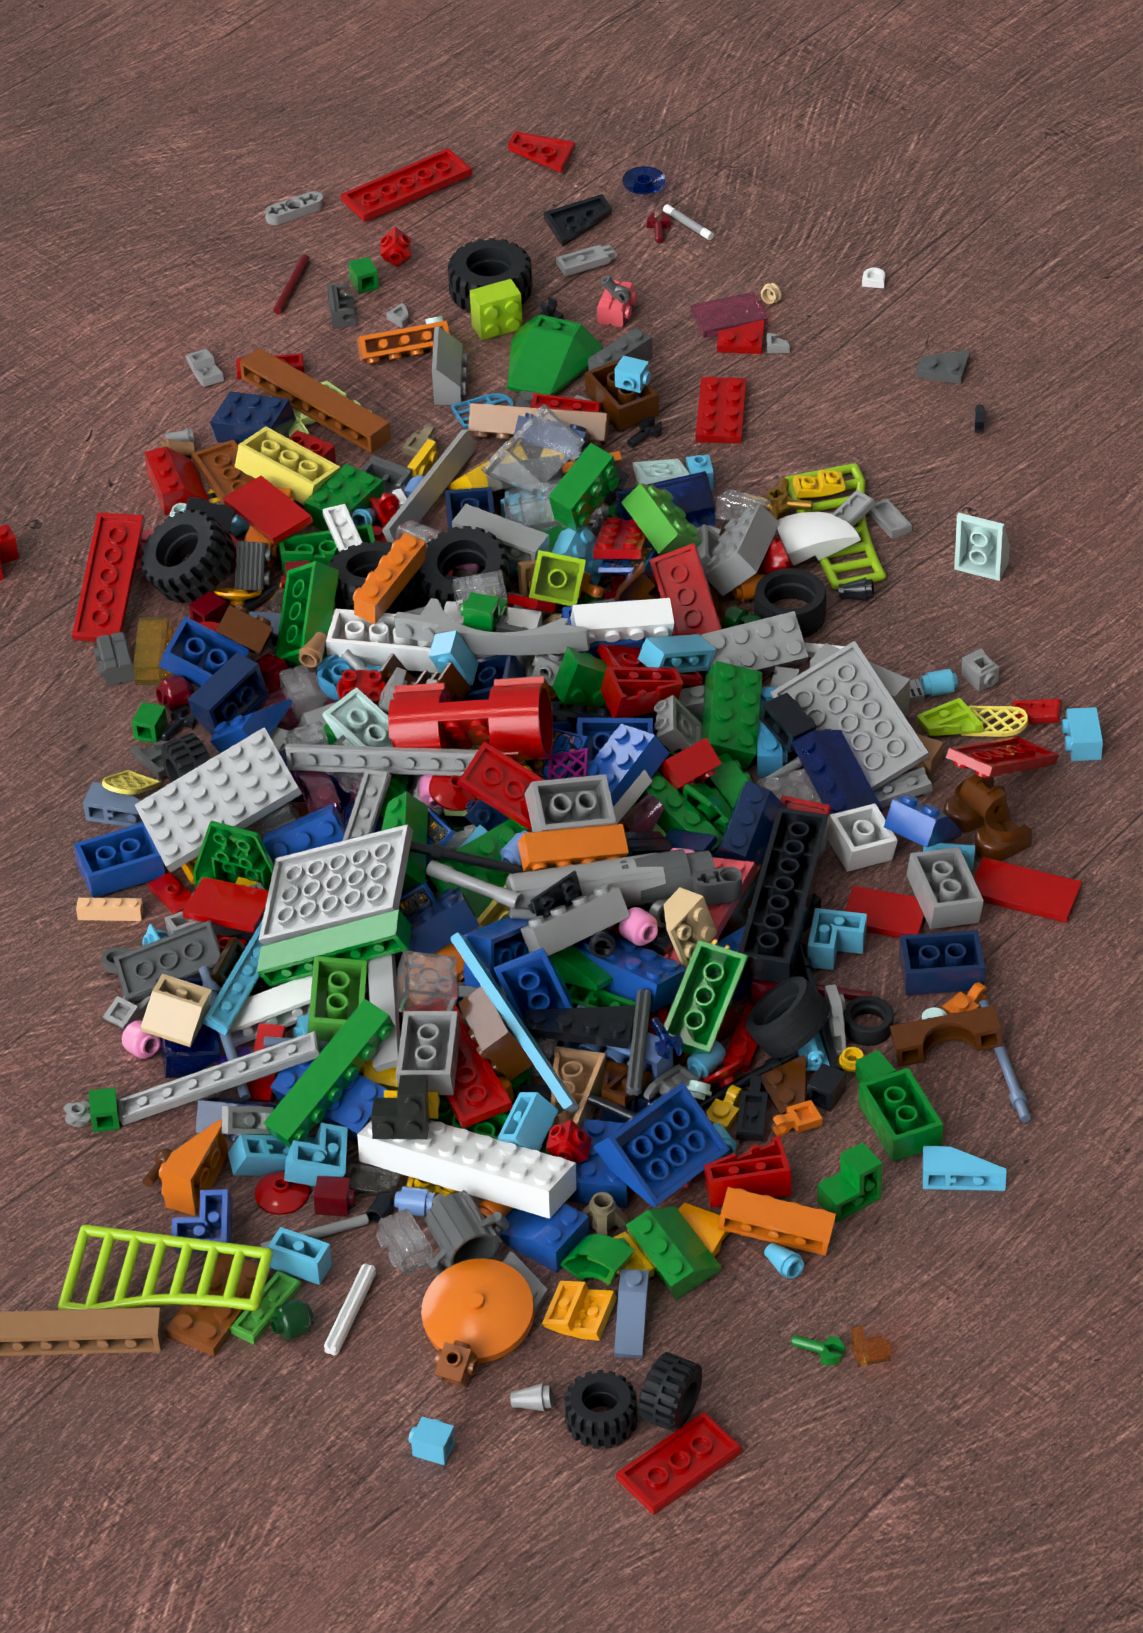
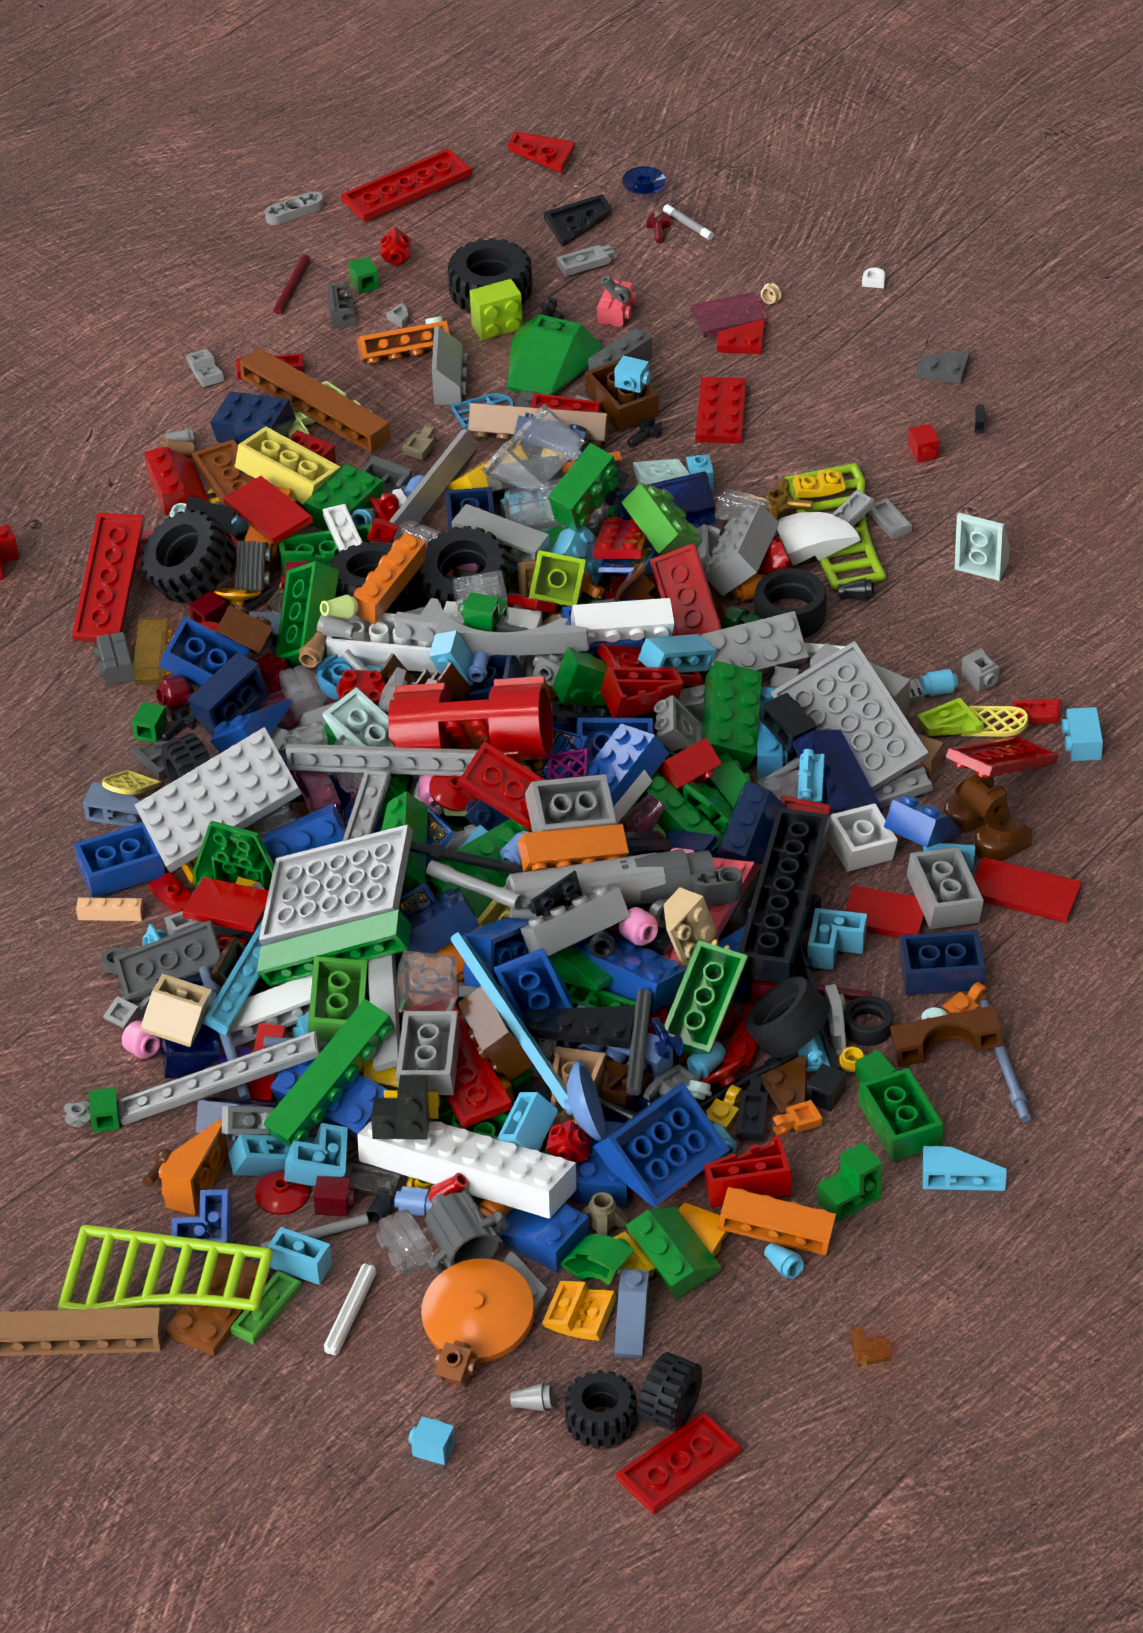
(292, 1319): dark green head -> none
(335, 627): none -> light grey cone
(341, 607): none -> yellowish green cone
(382, 531): none -> red tile
(424, 459): yellow plate -> none
(451, 1185): none -> red cone
(478, 671): none -> medium blue pin
(584, 1101): none -> medium blue dish
(776, 344): light grey tile -> none
(811, 776): none -> medium azure hinge
(822, 1348): green bar -> none
(923, 443): none -> red brick

